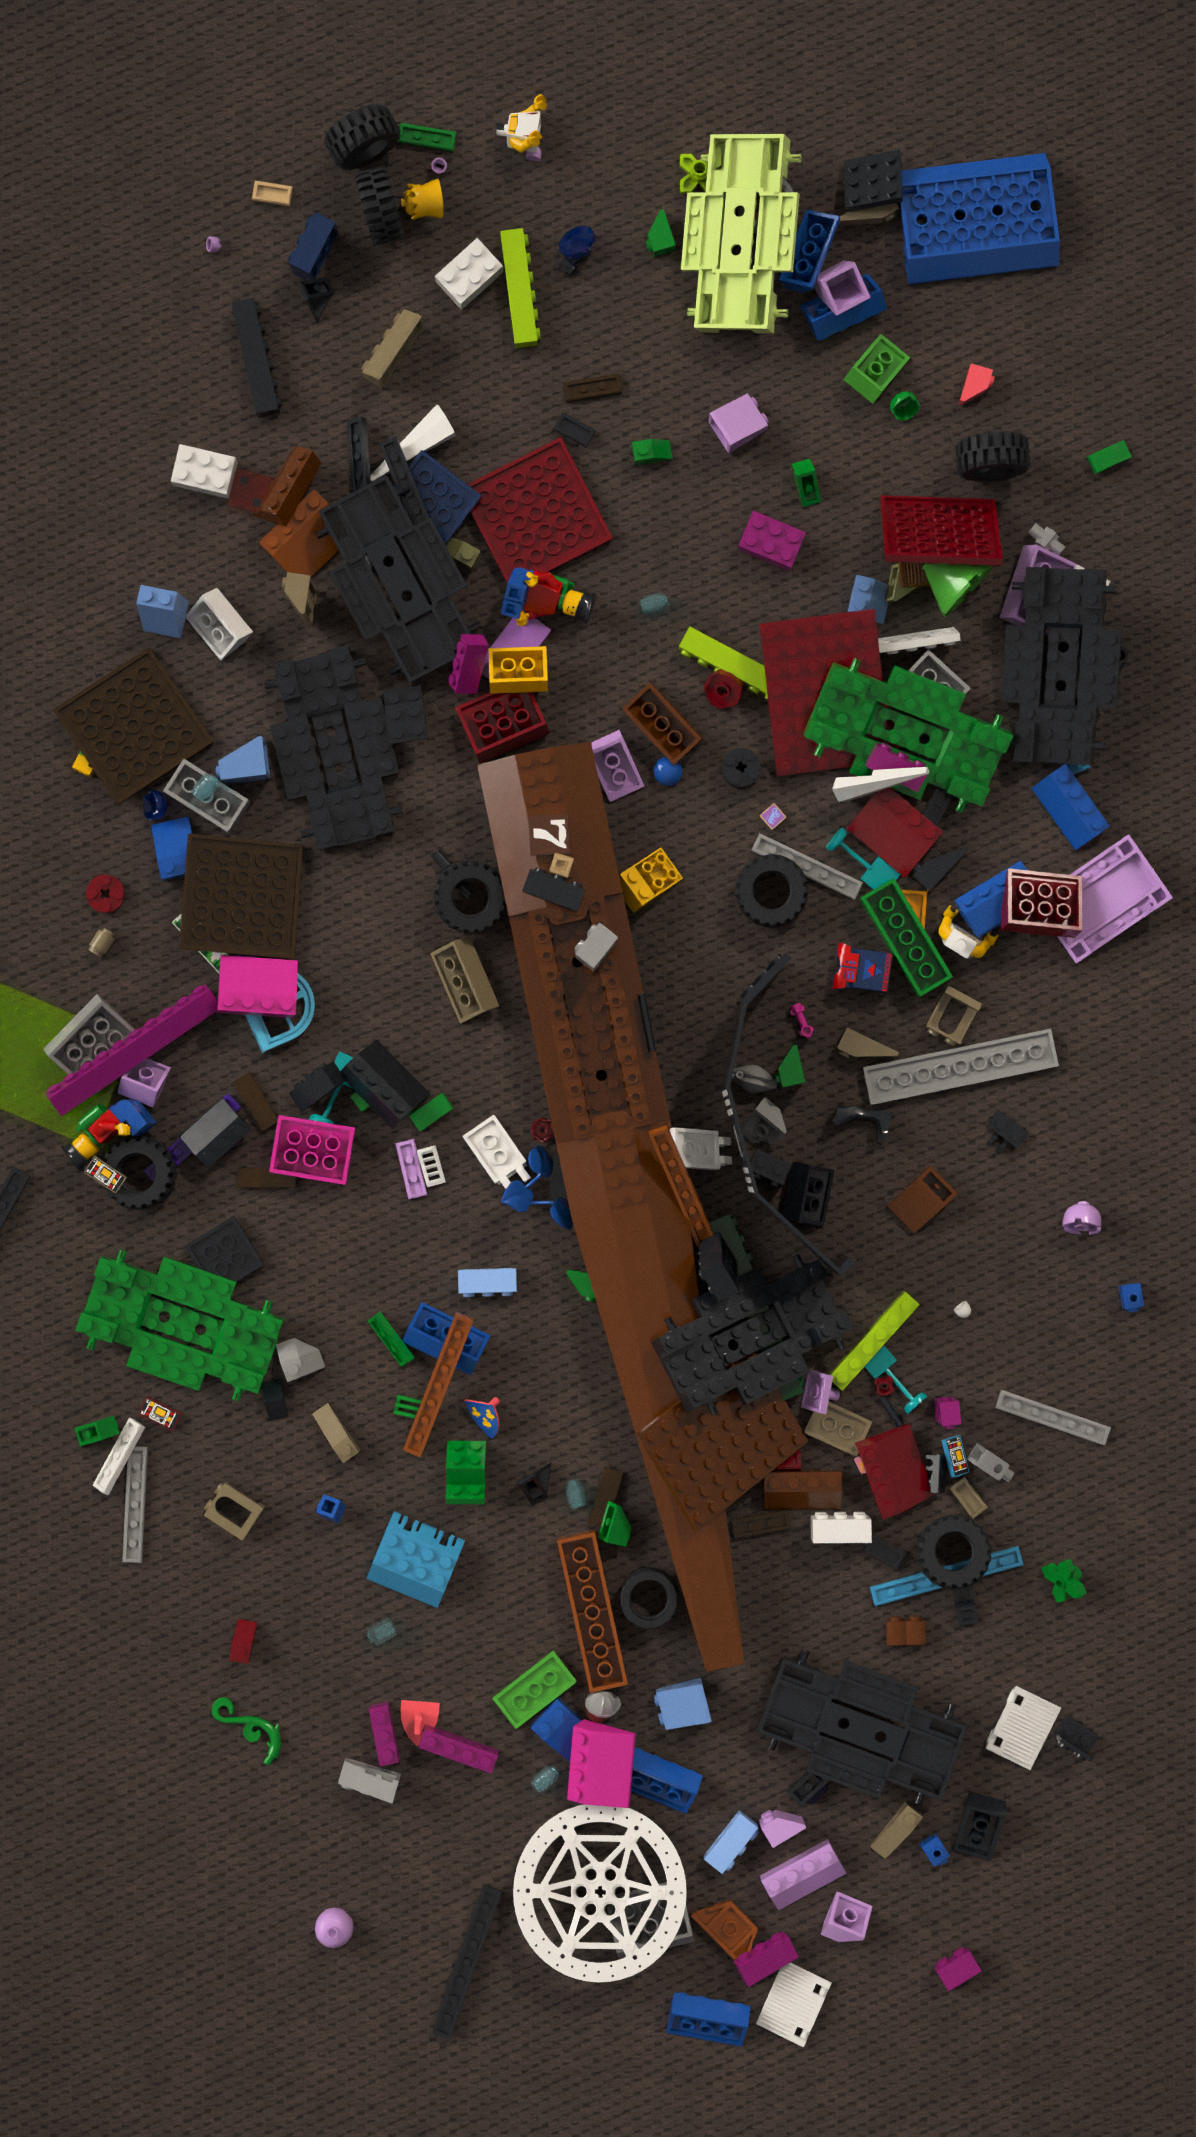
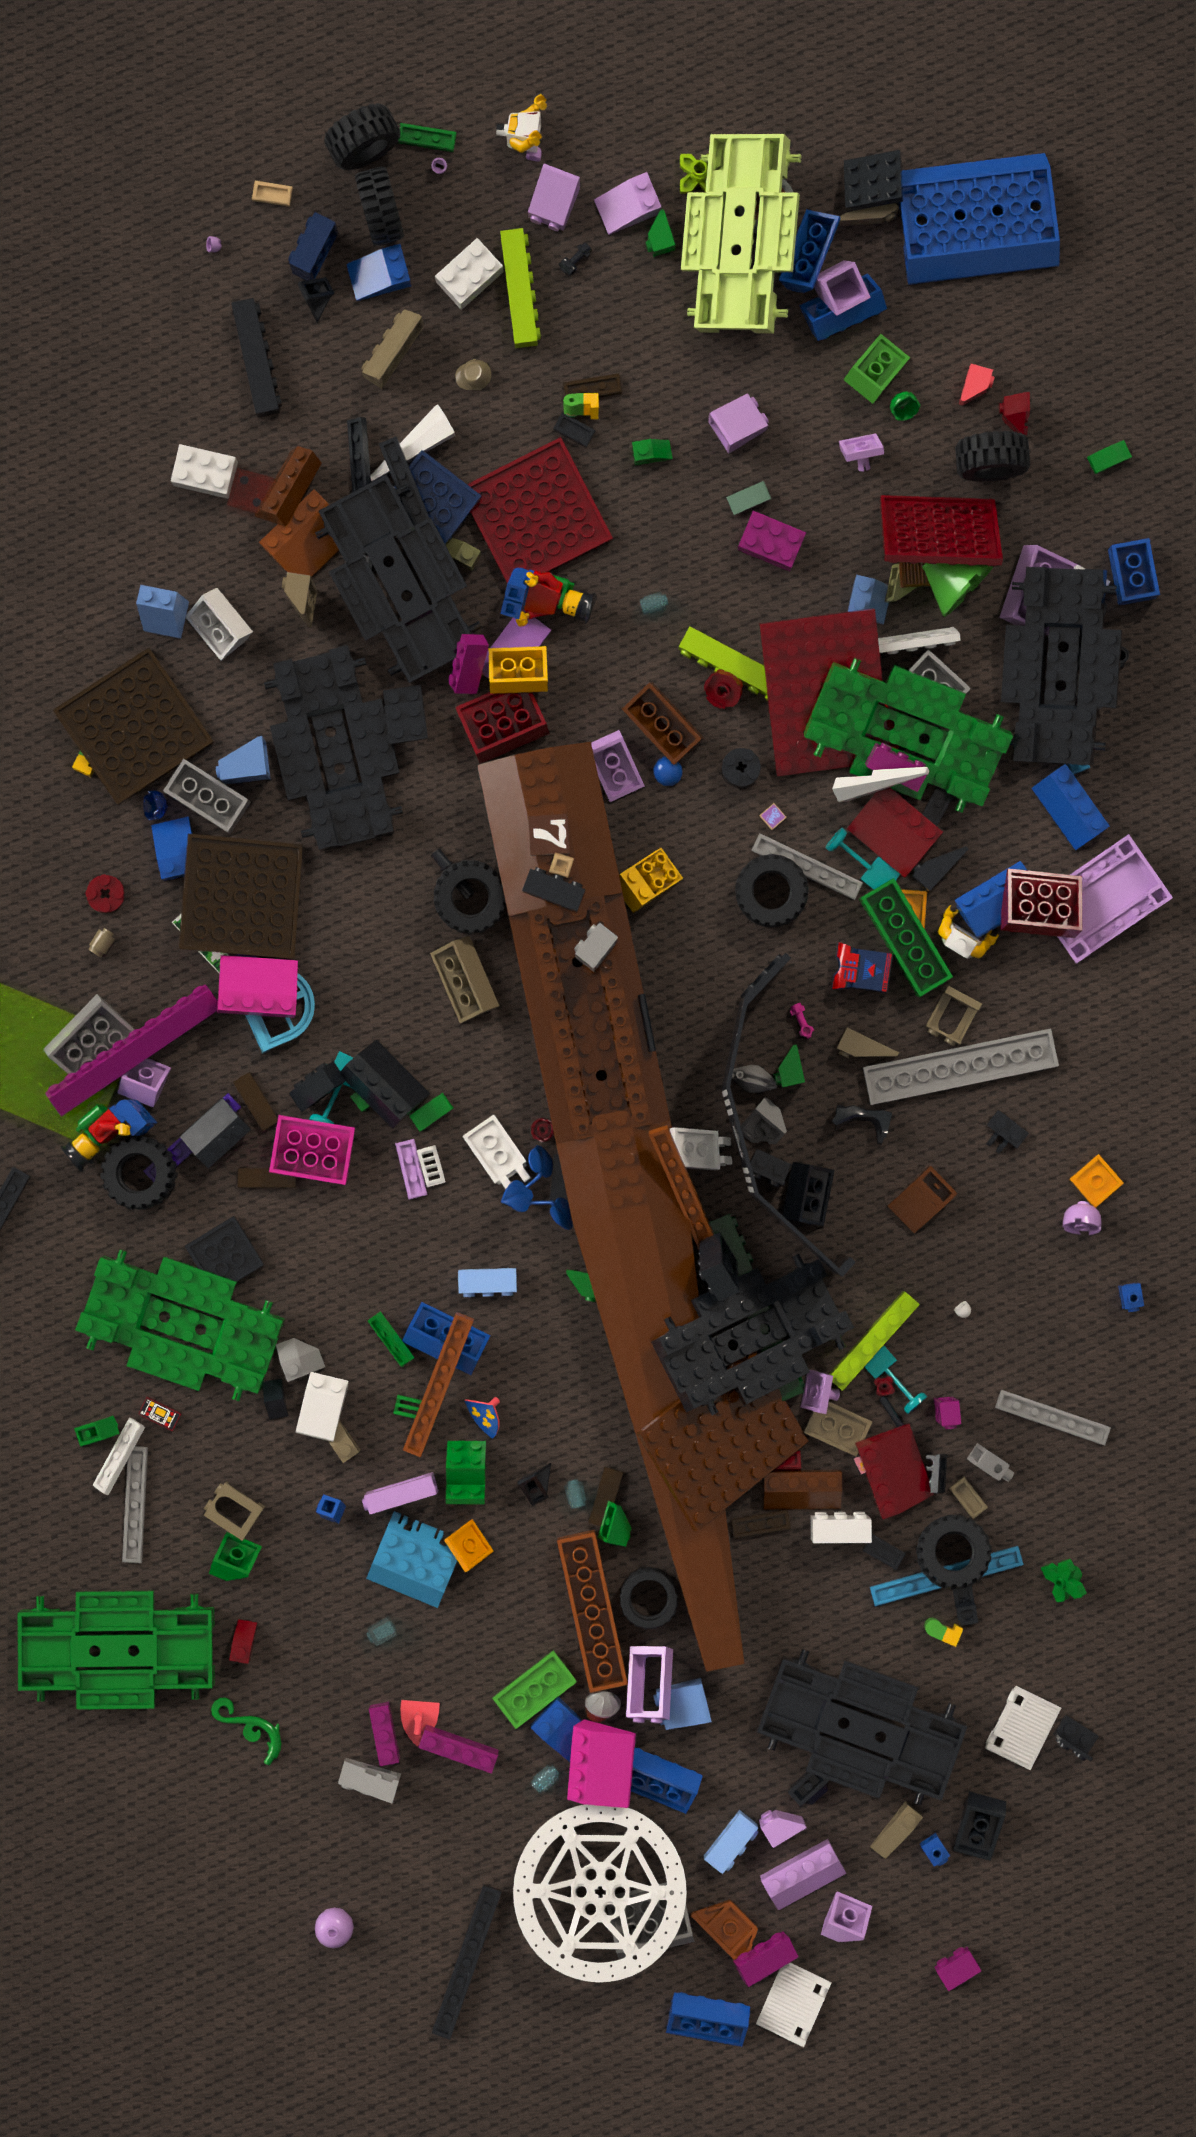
(105, 1174): tile -> none
(177, 1649): none -> green piece
(205, 787): clear light blue brick -> none
(234, 1558): none -> green slope
(322, 1406): none -> white slope
(379, 273): none -> blue slope
(400, 1493): none -> lavender piece
(423, 200): yellow hat -> none
(468, 1545): none -> light orange tile
(473, 375): none -> dark tan hat
(554, 197): none -> lavender slope
(577, 242): clear blue tile -> none
(581, 404): none -> leg
(628, 204): none -> lavender slope
(636, 1681): none -> lavender piece
(748, 497): none -> sand green slope
(806, 482): green slope -> none
(861, 449): none -> lavender tile
(905, 1631): reddish brown brick -> none
(943, 1632): none -> leg
(955, 1456): tile -> none
(1016, 411): none -> dark red slope
(1046, 539): light grey axle -> none
(1096, 1181): none -> light orange tile
(1134, 571): none -> blue brick

